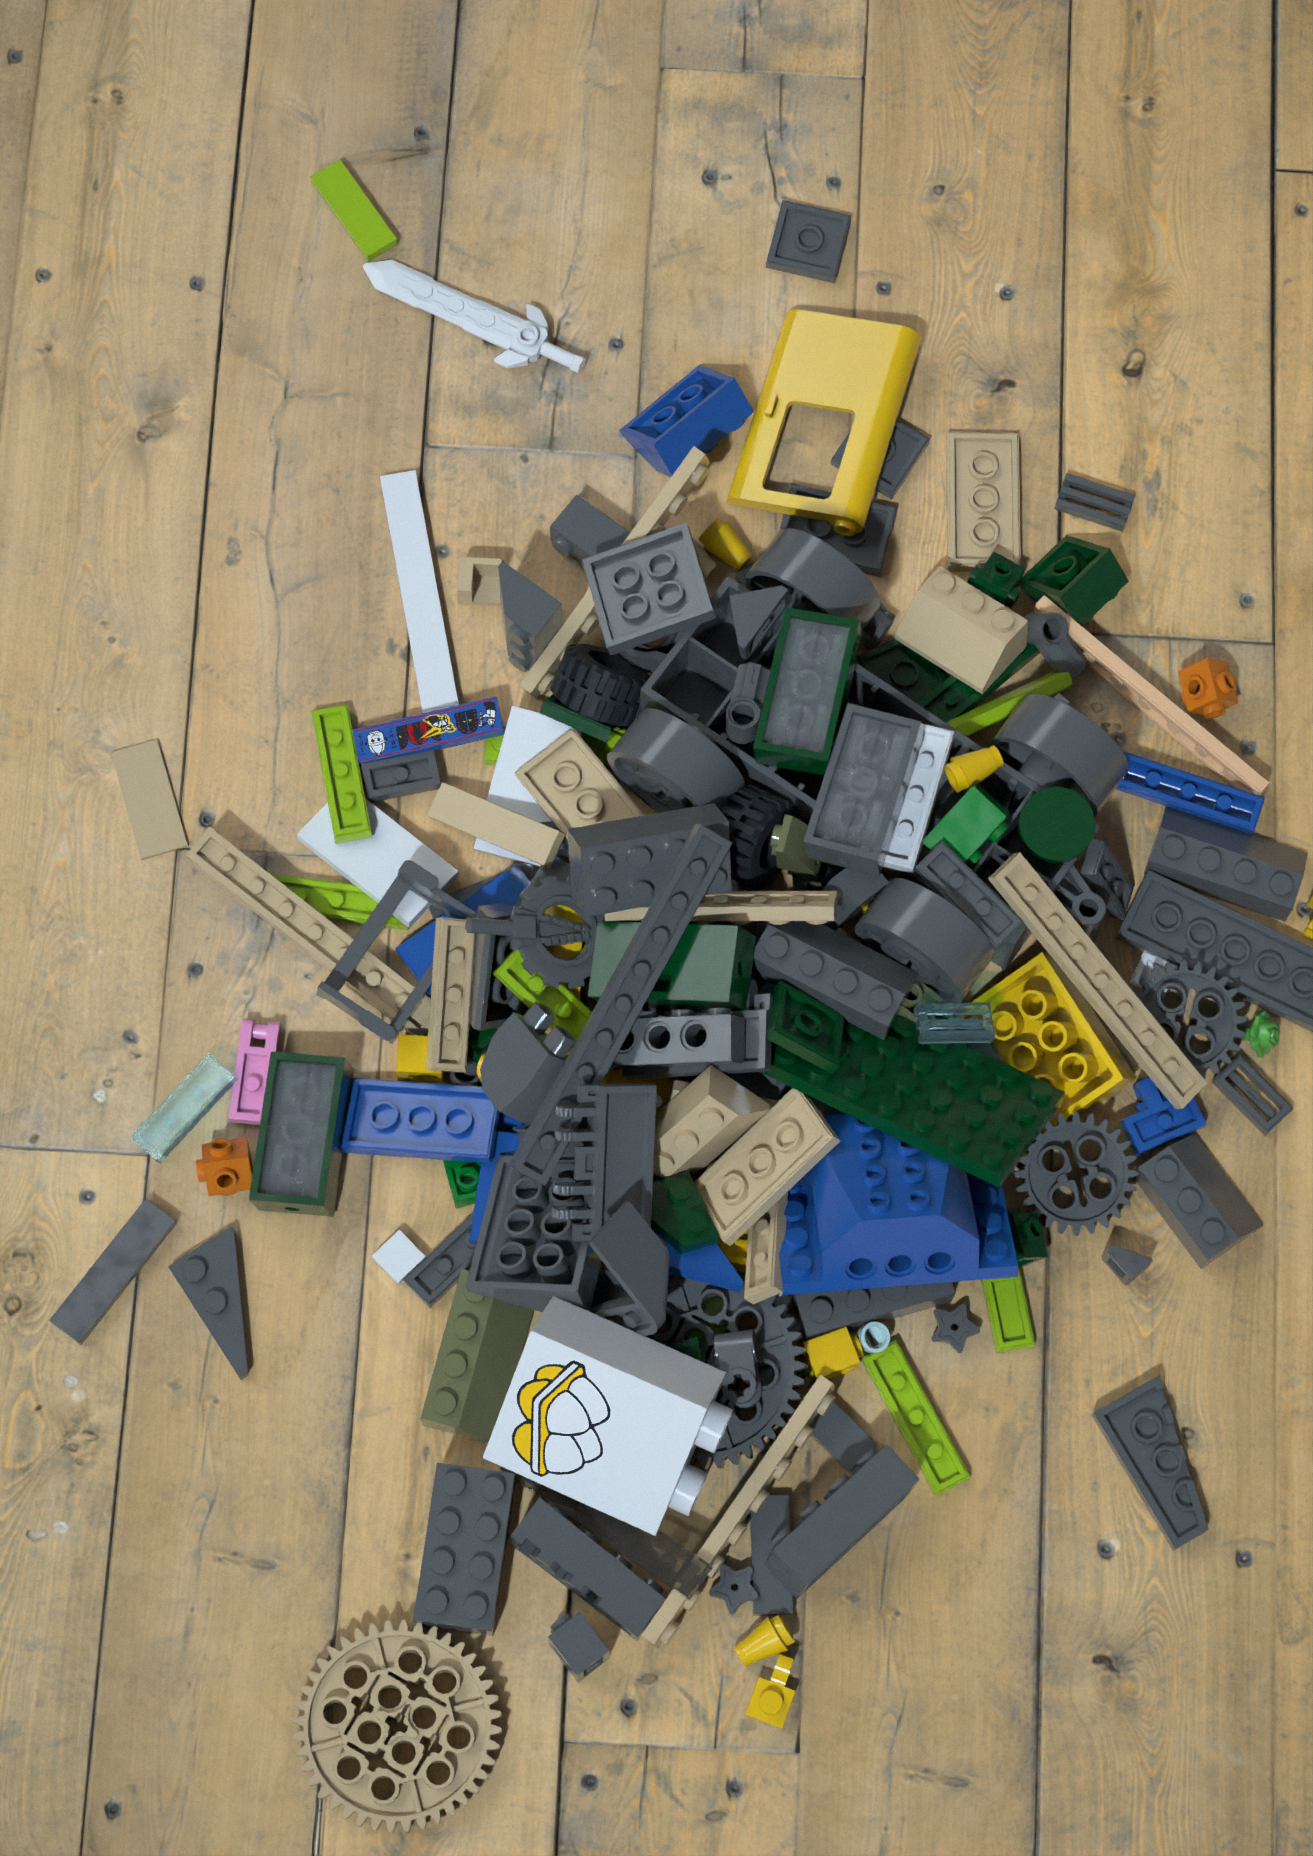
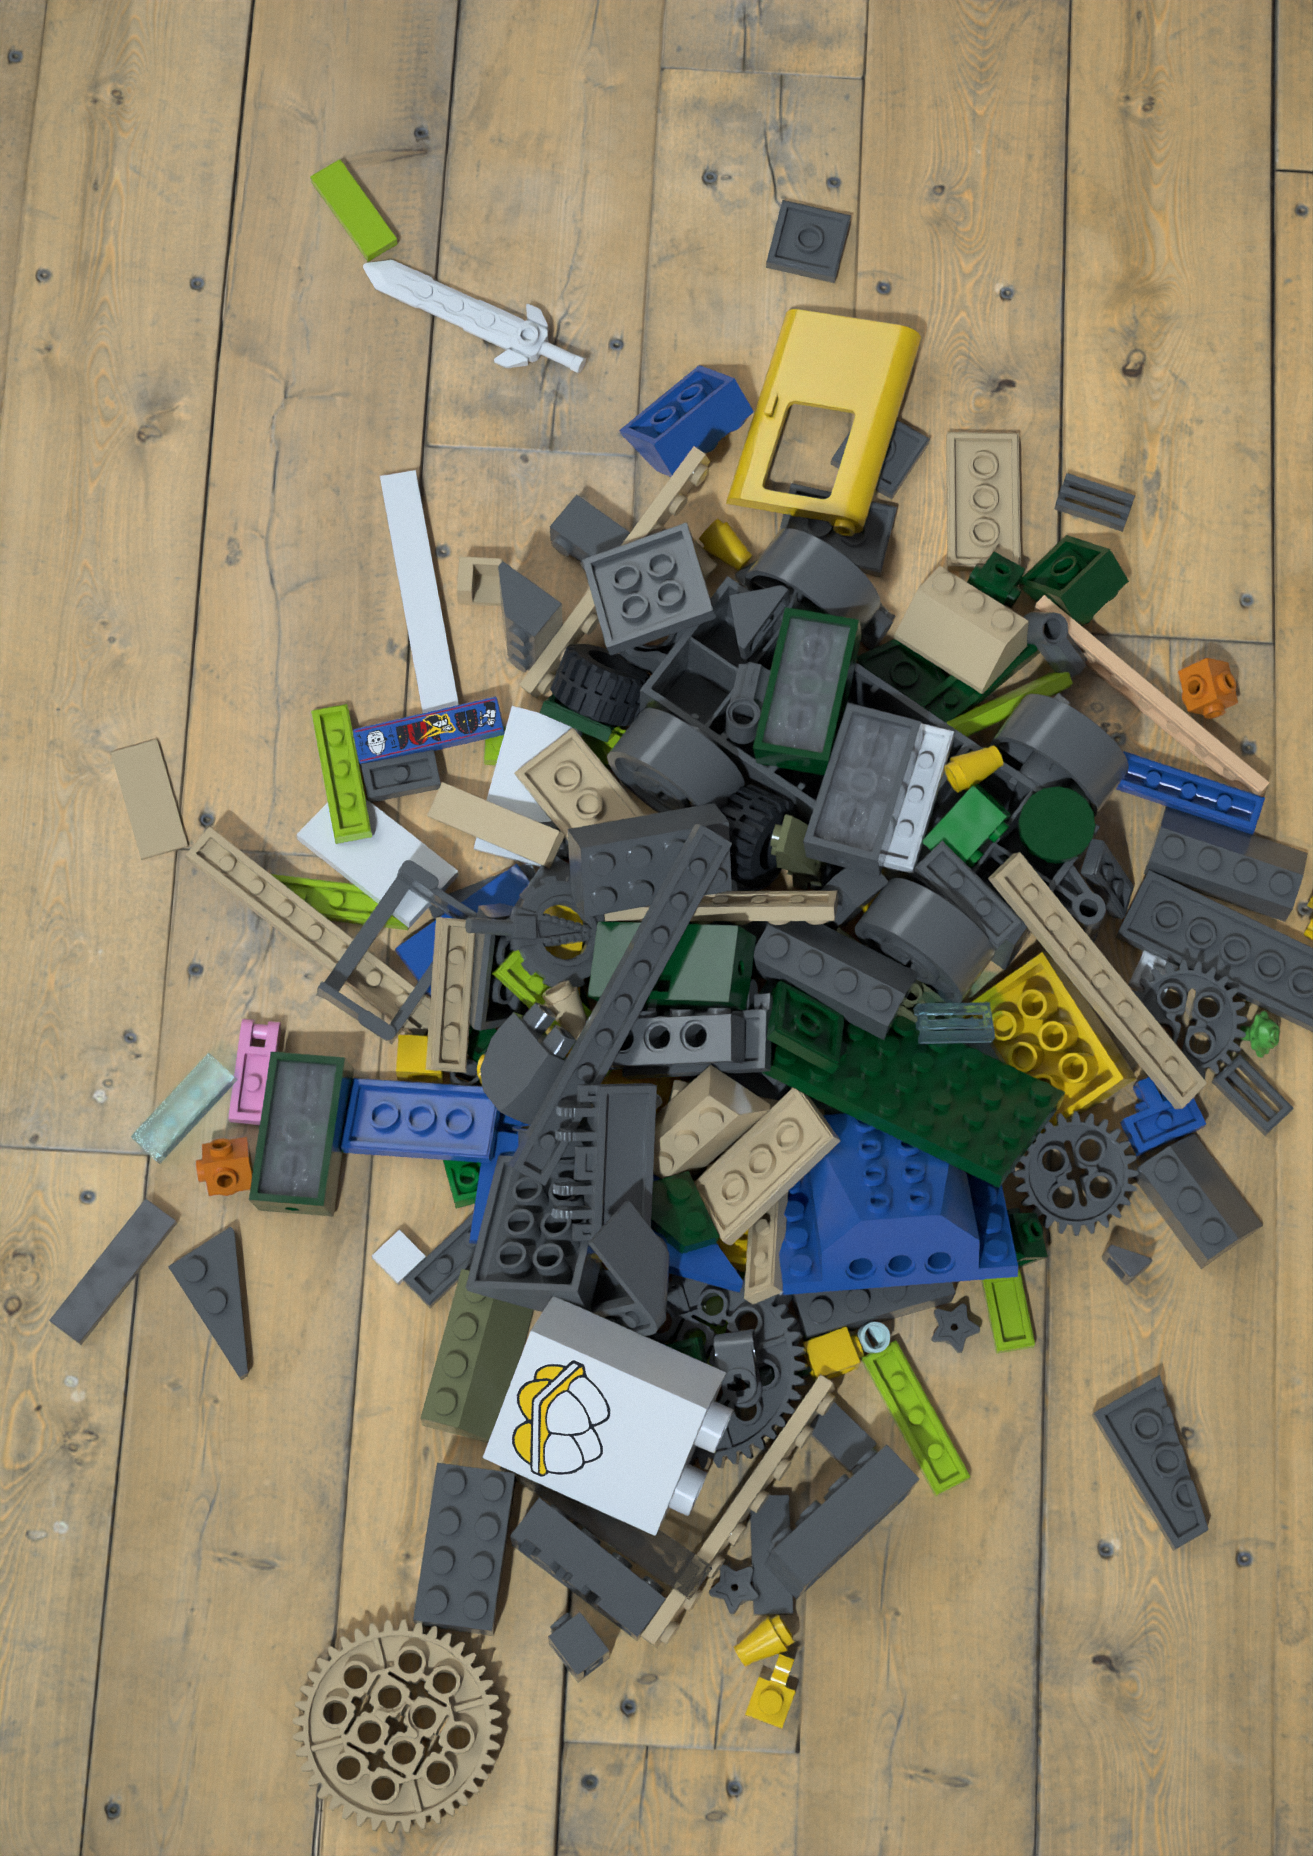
(567, 1007): none -> tan cone

